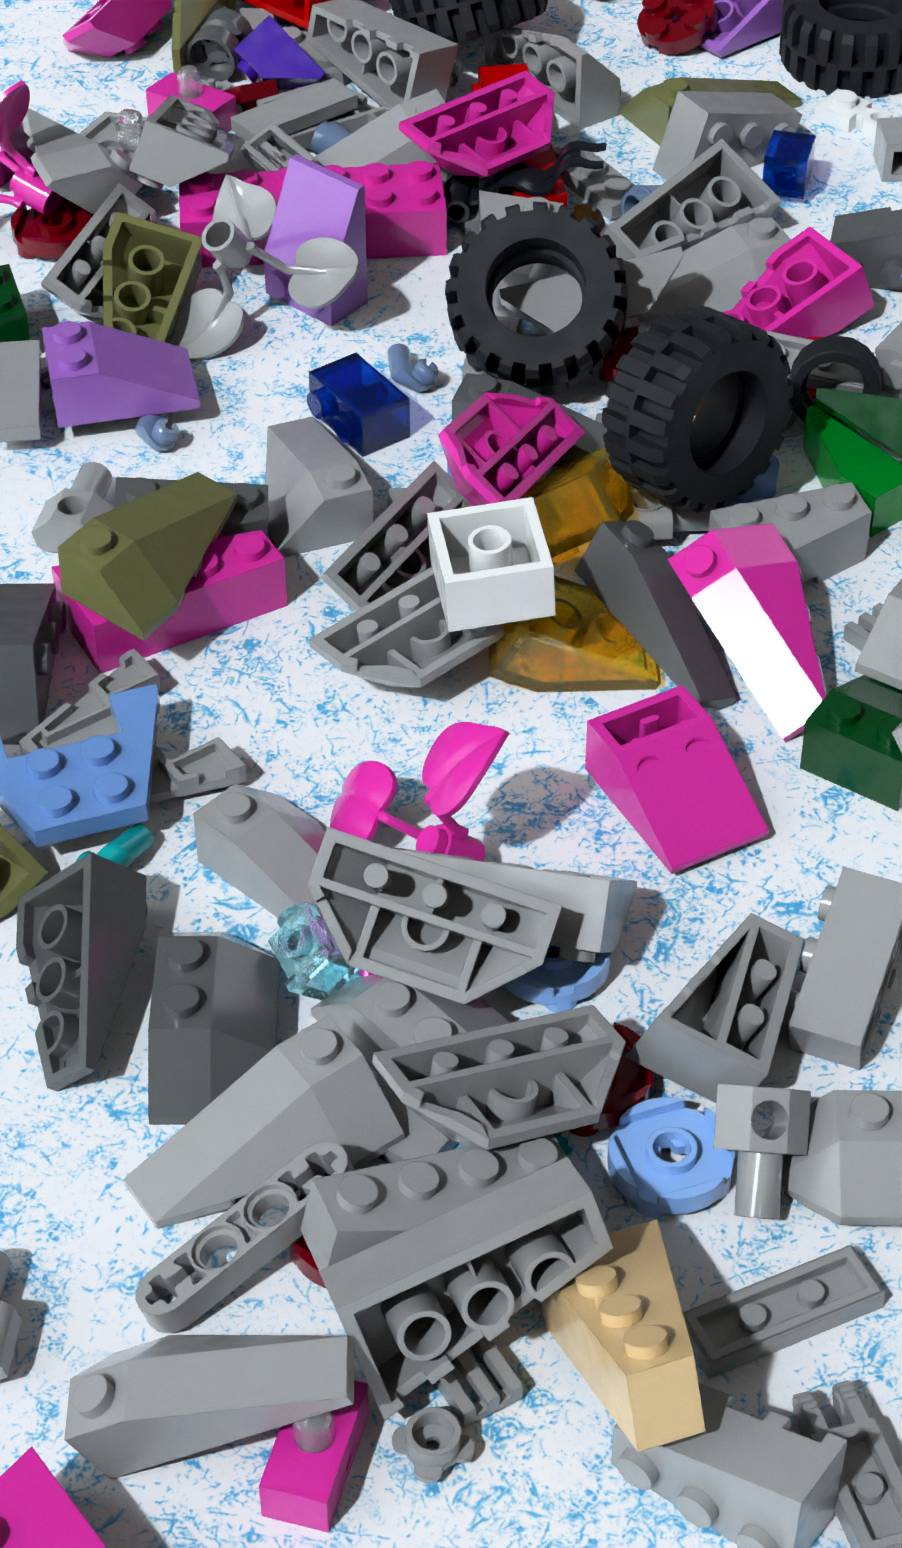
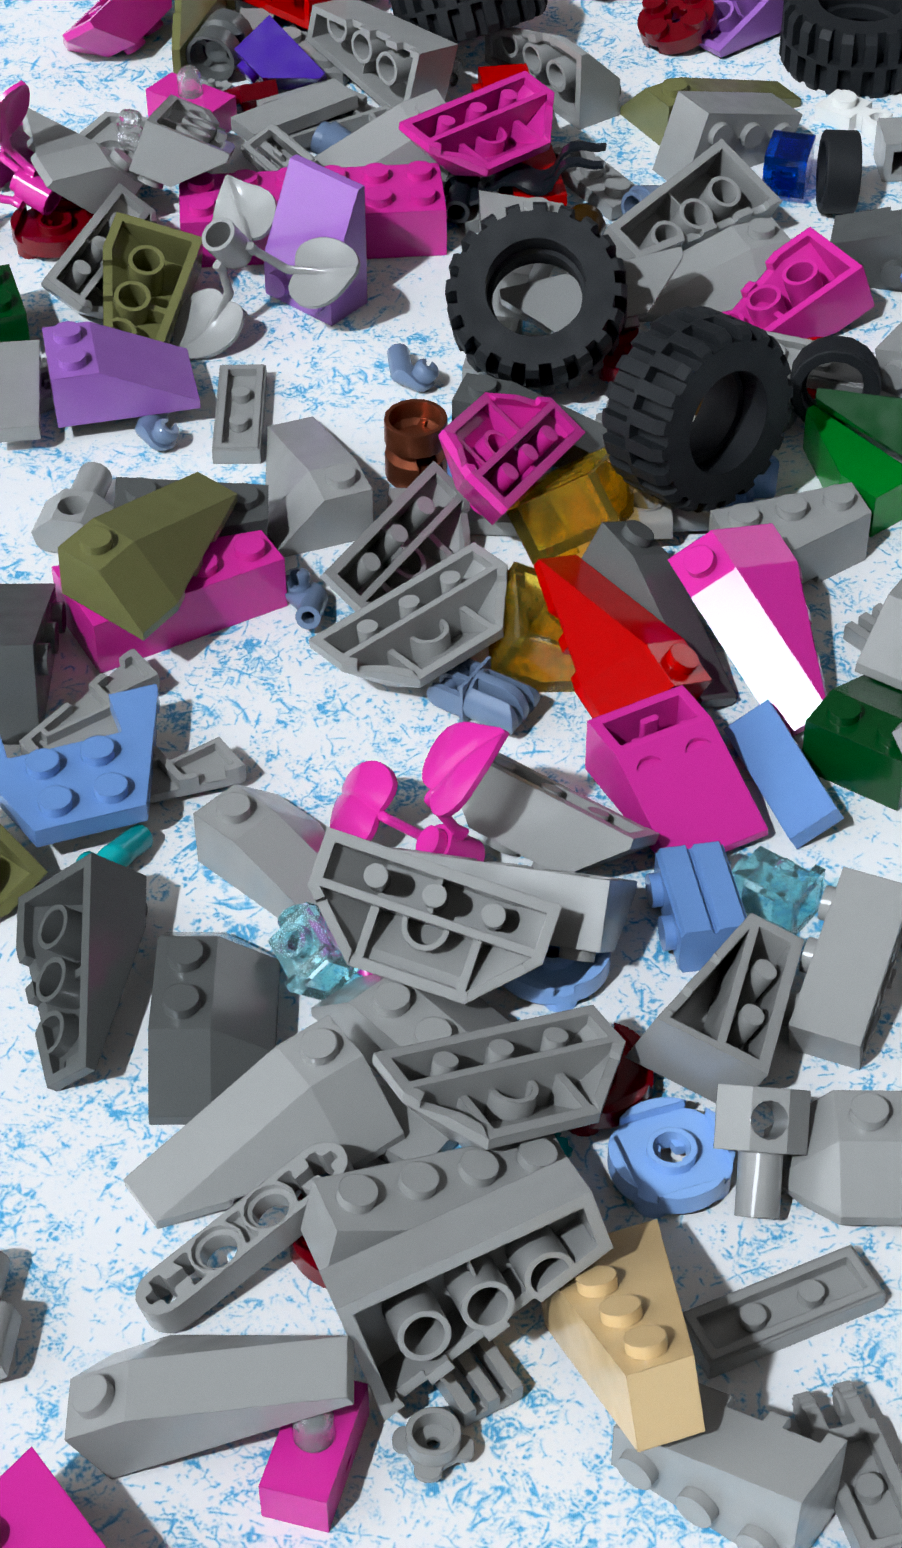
(239, 414): none -> light grey tile
(306, 596): none -> sand blue arm
(359, 404): clear blue brick -> none
(413, 439): none -> copper wheel
(484, 695): none -> sand blue arm
(491, 564): white brick -> none
(549, 821): none -> light grey wedge
(613, 640): none -> red wedge
(695, 900): none -> medium blue brick
(779, 889): none -> clear light blue brick
(783, 774): none -> medium blue tile
(838, 171): none -> black tyre

